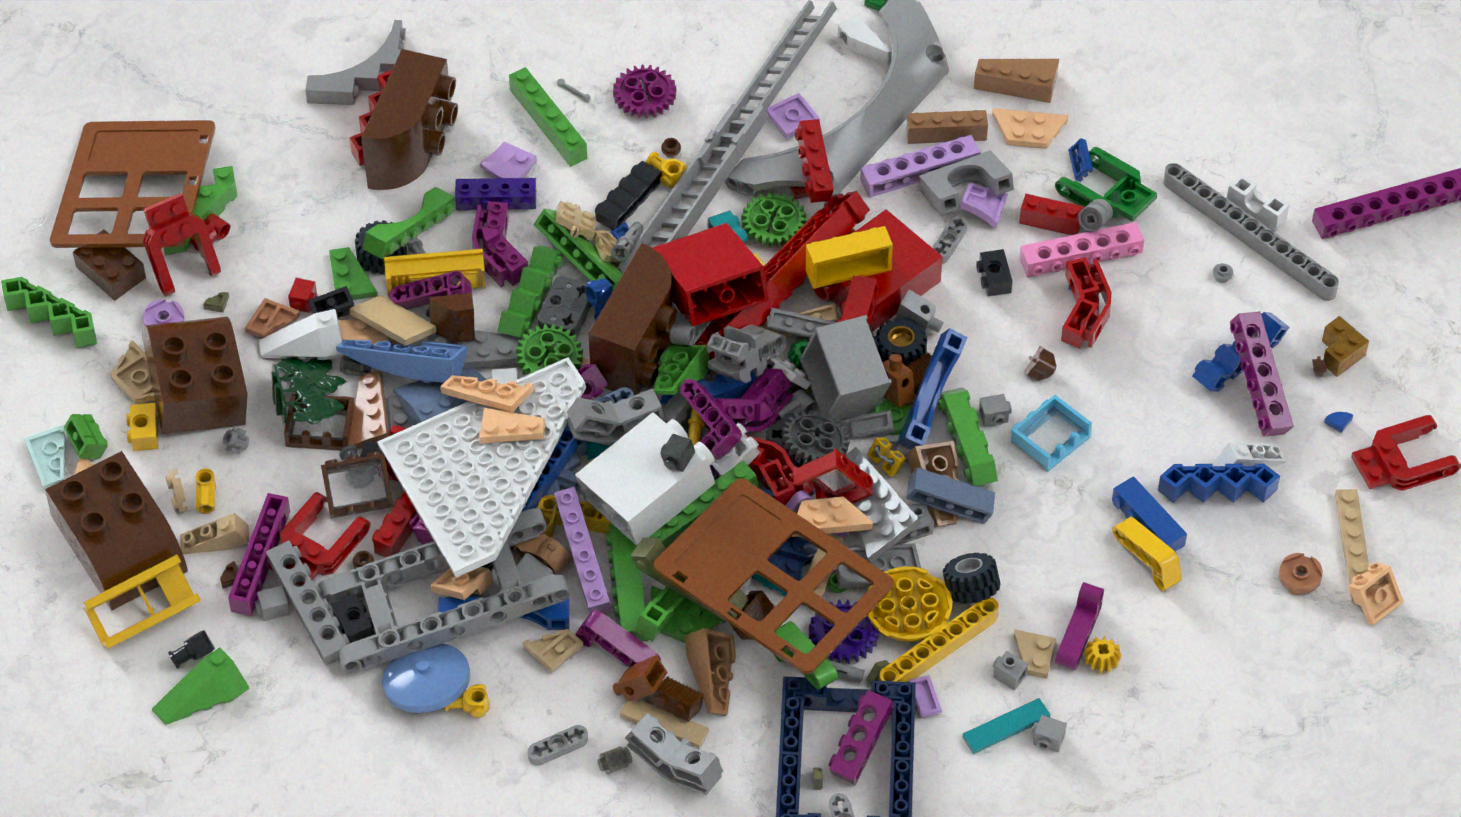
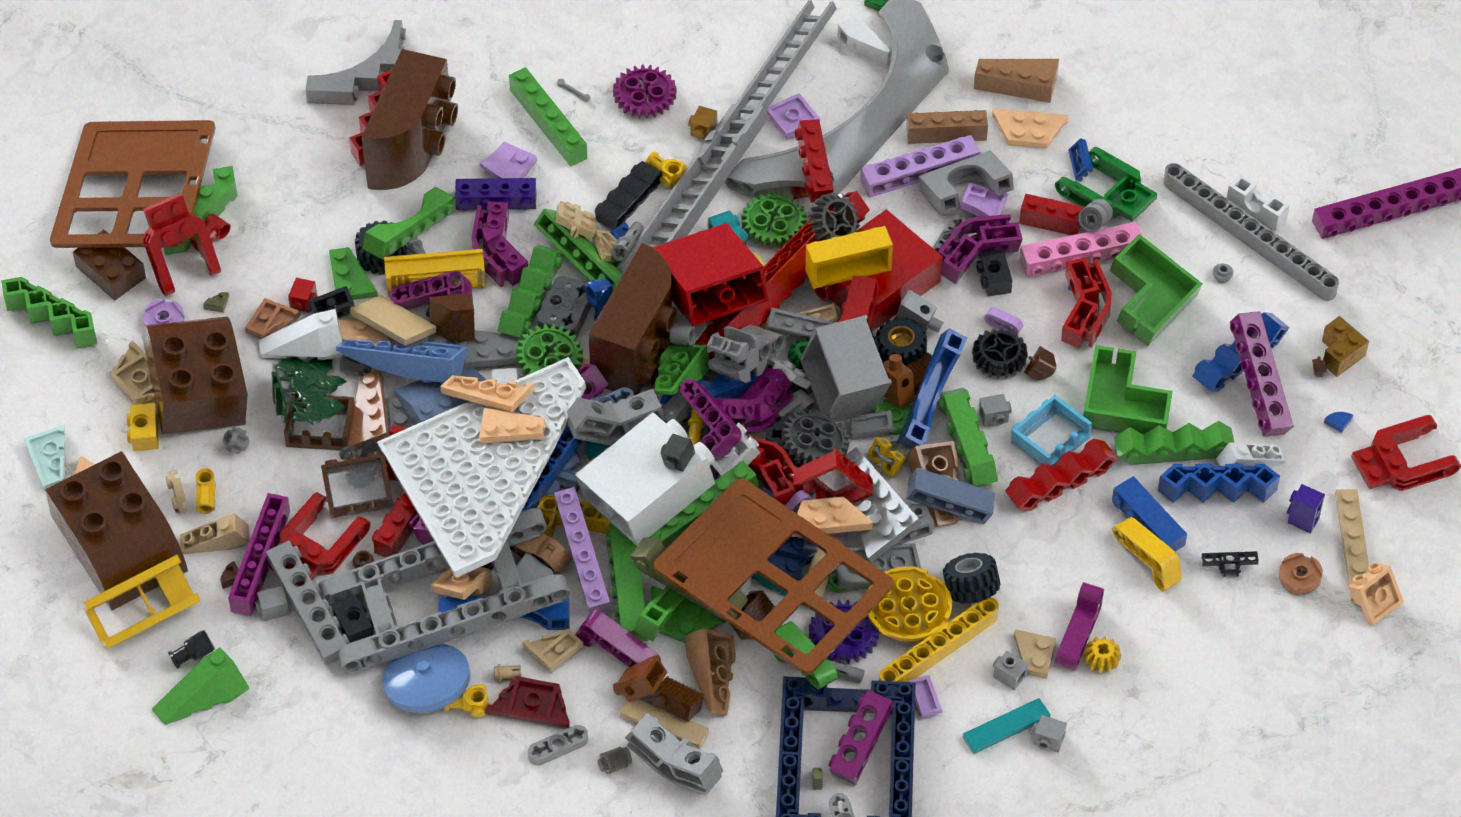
(85, 436): bright green brick -> none
(506, 672): none -> tan pin
(531, 702): none -> dark red wing
(670, 147): reddish brown plate -> none
(702, 122): none -> pearl gold brick
(827, 221): none -> dark grey gear
(874, 673): olive tile -> none
(986, 239): none -> magenta brick
(999, 318): none -> lavender beam
(999, 353): none -> black gear
(1069, 472): none -> red brick
(1116, 403): none -> bright green piece
(1160, 285): none -> bright green piece
(1166, 446): none -> bright green brick
(1221, 563): none -> black piece
(1305, 508): none -> dark purple brick

